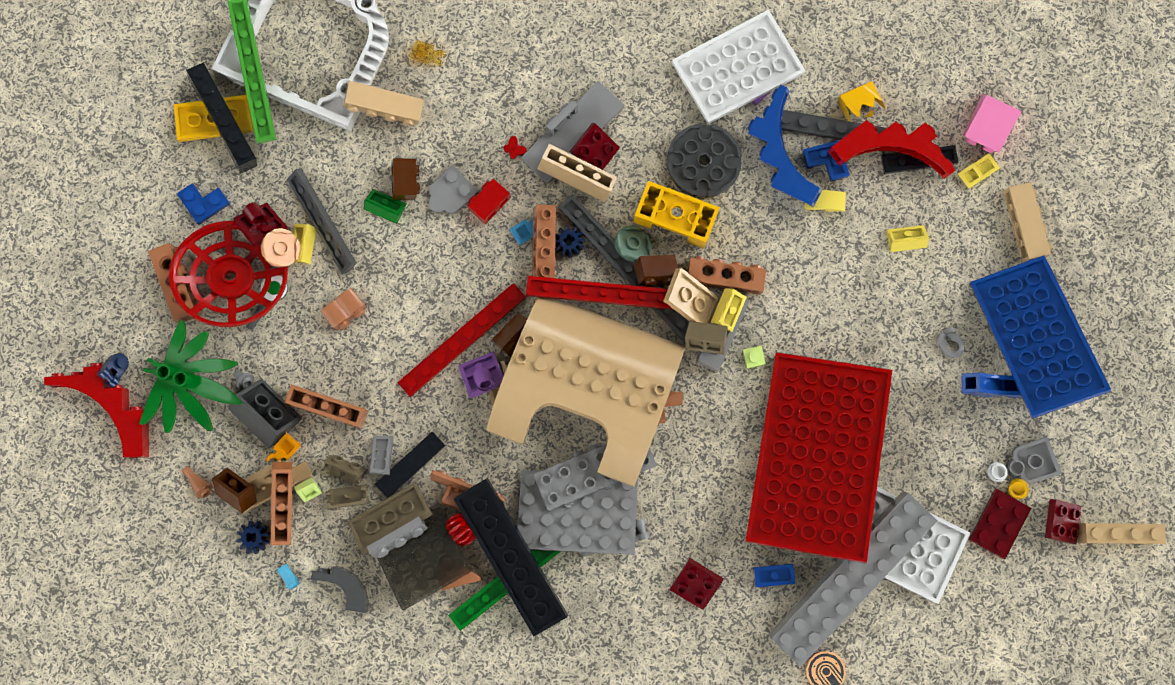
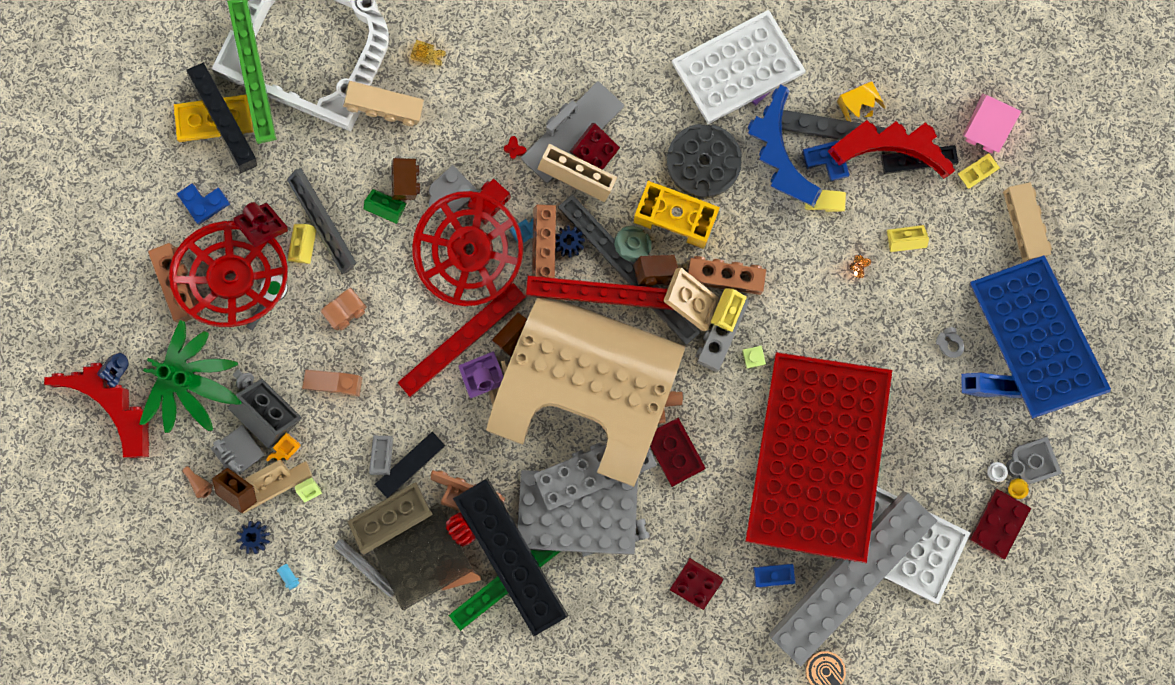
(237, 450): none -> light grey hinge
(280, 247): light nougat tile -> none
(281, 503): nougat brick -> none
(326, 406): nougat brick -> none
(332, 382): none -> nougat slope
(336, 465): dark tan hinge -> none
(347, 496): dark tan hinge -> none
(352, 586): dark grey arch -> none
(367, 569): none -> light grey axle
(397, 538): light grey plate -> none
(457, 245): none -> red dish
(676, 452): none -> dark red plate
(706, 337): dark tan hinge -> none
(859, 264): none -> clear orange piece
(1063, 521): dark red plate -> none
(1122, 533): tan brick -> none

